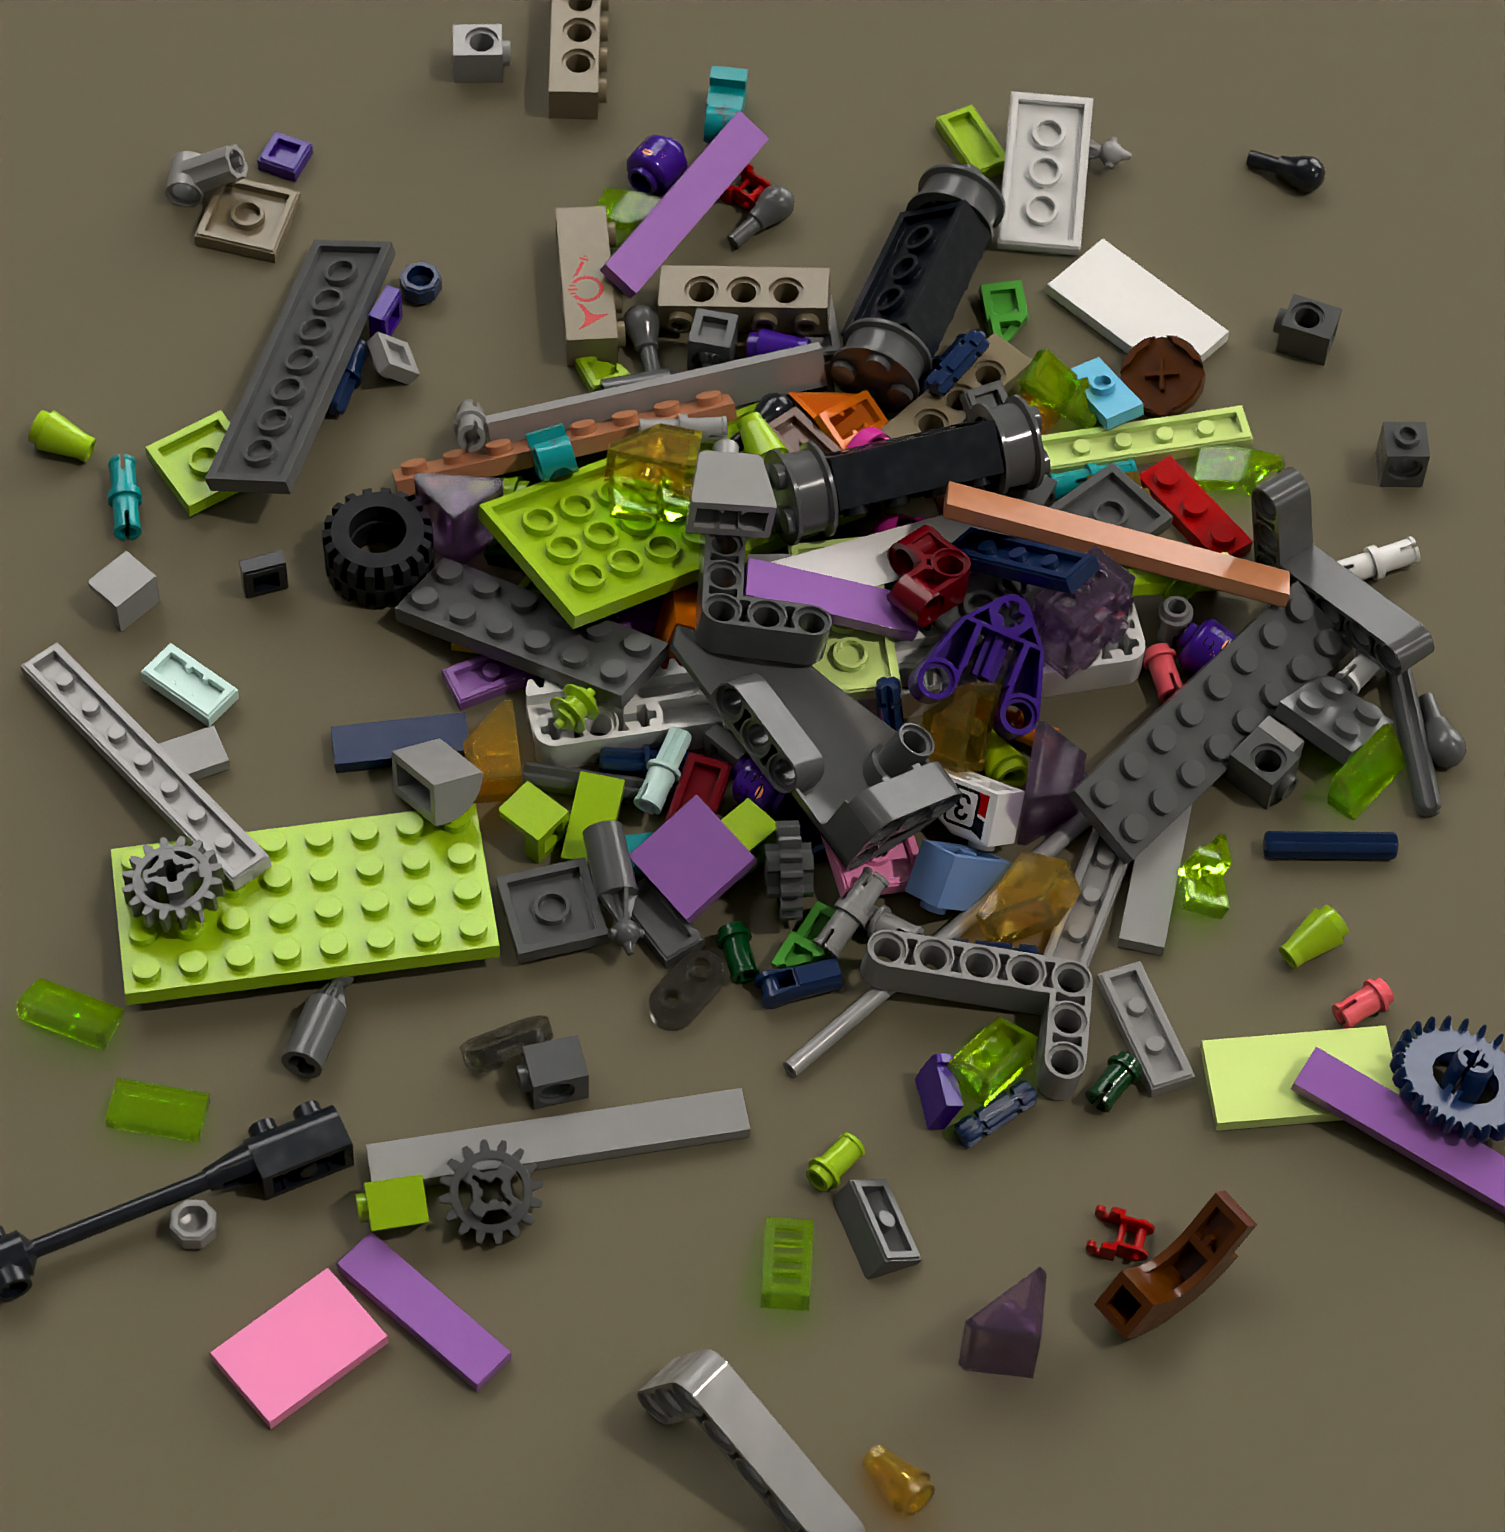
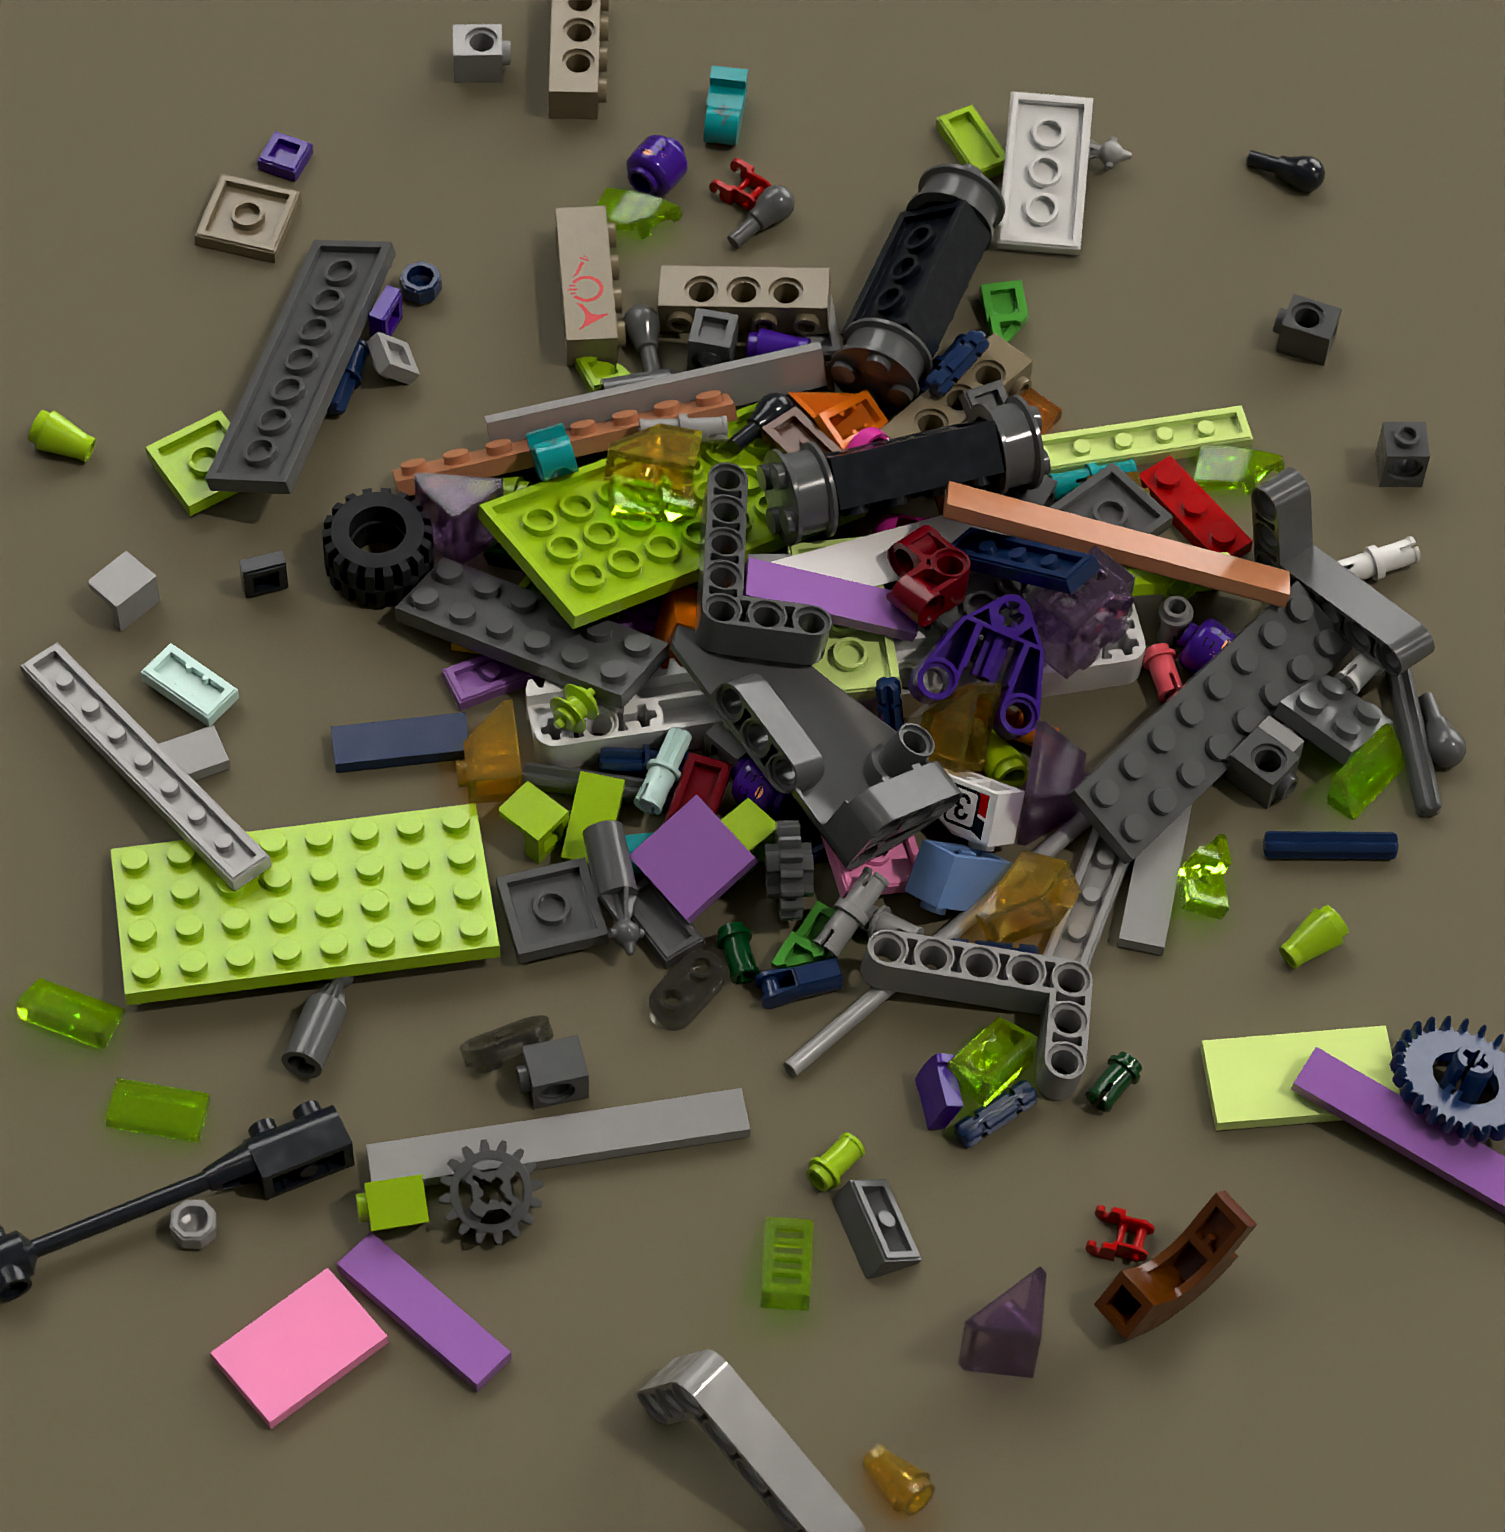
(124, 497): teal pin -> none
(173, 883): dark grey gear -> none
(197, 173): light grey piece -> none
(435, 780): light grey brick -> none
(470, 425): light grey pin -> none
(684, 204): medium lavender tile -> none
(730, 494): light grey torso -> none
(758, 435): lime cone -> none
(1058, 388): clear neon green slope -> none
(1108, 395): medium azure plate -> none
(1131, 303): white tile -> none
(1145, 1028): light grey tile -> none
(1164, 375): reddish brown tile -> none
(1357, 1007): coral pin -> none

